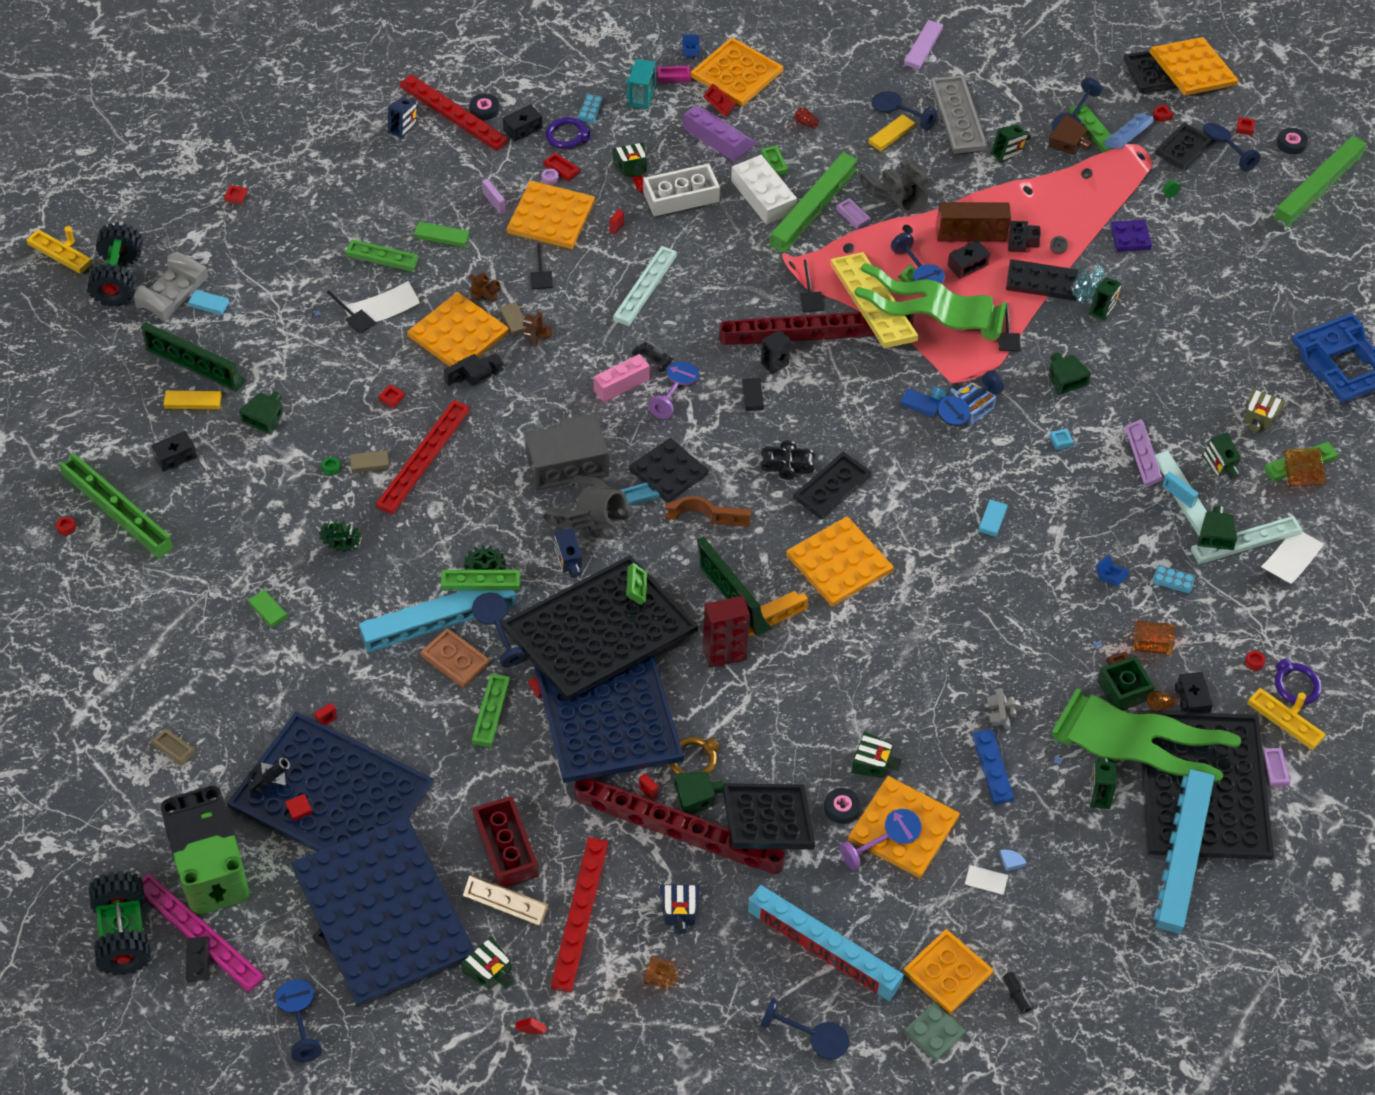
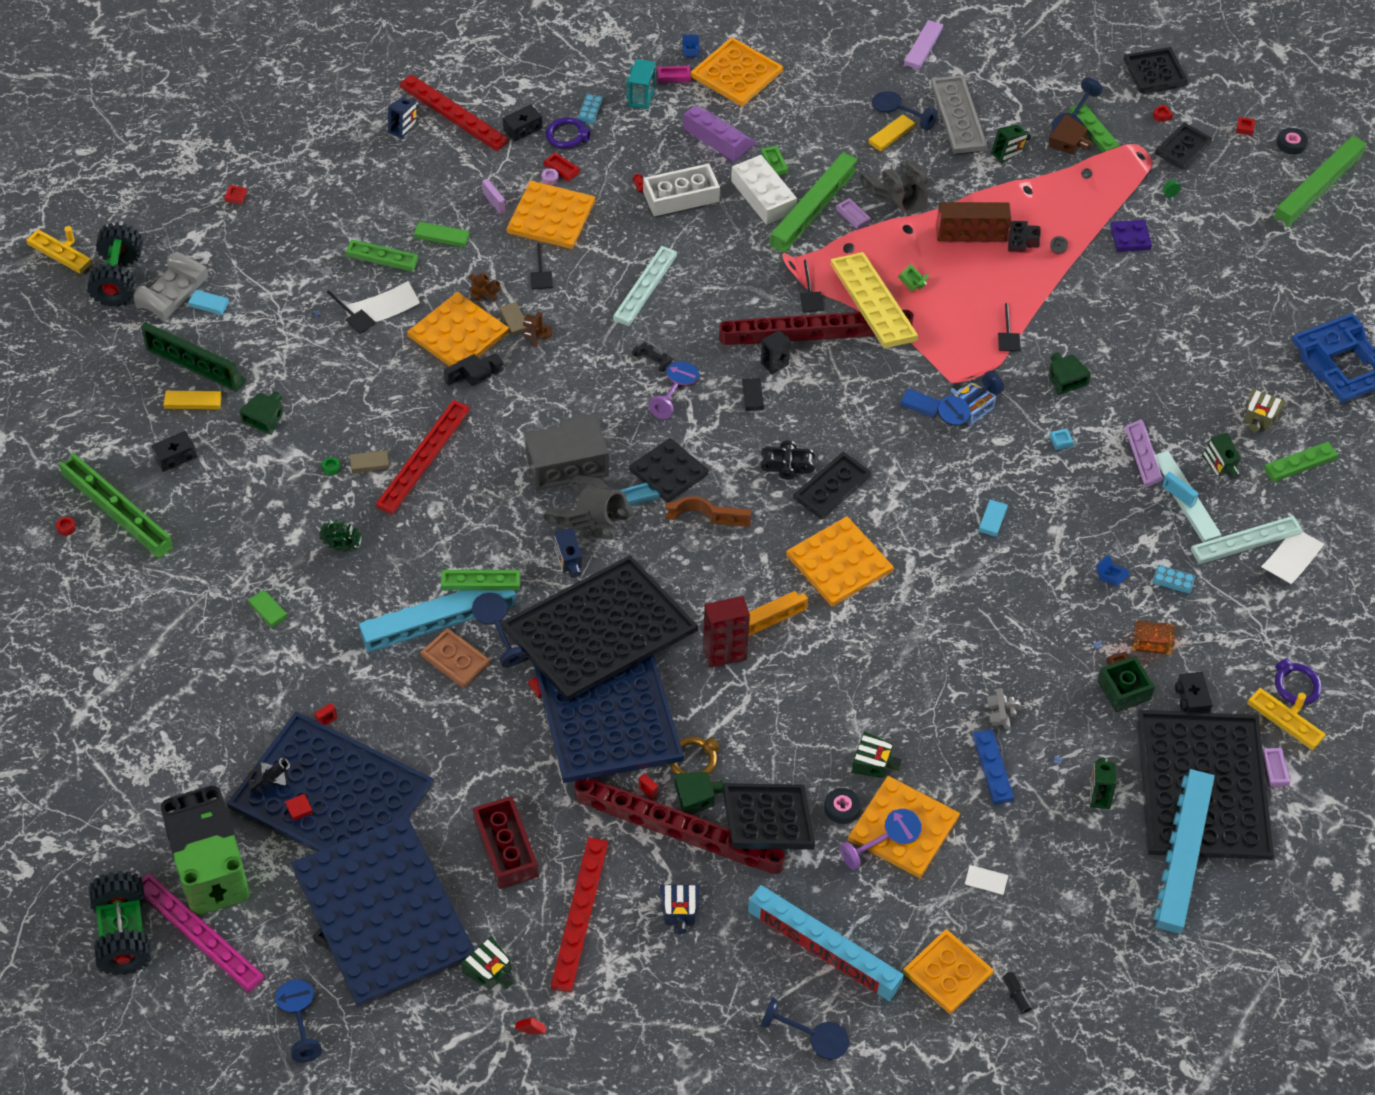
(173, 747): dark tan tile -> none
(197, 959): black plate -> none
(391, 396): red plate -> none
(484, 113): black bush -> none
(485, 559): dark green gear -> none
(491, 710): bright green plate -> none
(505, 900): tan plate -> none
(616, 221): red tile -> none
(621, 378): bright pink brick -> none
(630, 159): dark green torso -> none
(636, 584): bright green plate -> none
(660, 967): clear orange brick -> none
(719, 100): red plate -> none
(730, 585): dark green arch -> none
(806, 118): clear red cone -> none
(903, 243): piece -> none
(935, 1032): sand green plate -> none
(938, 393): dark azure plate -> none
(946, 307): bright green flag -> none
(968, 259): black brick -> none
(1012, 860): light blue tile -> none
(1041, 279): black plate -> none
(1087, 280): clear light blue brick -> none
(1106, 291): dark green torso -> none
(1129, 131): medium blue plate -> none
(1129, 736): bright green flag -> none
(1159, 700): clear orange cone -> none
(1193, 66): light orange plate -> none
(1218, 530): dark green torso -> none
(1248, 159): dark blue piece -> none
(1255, 660): red tile -> none
(1304, 467): clear orange tile -> none

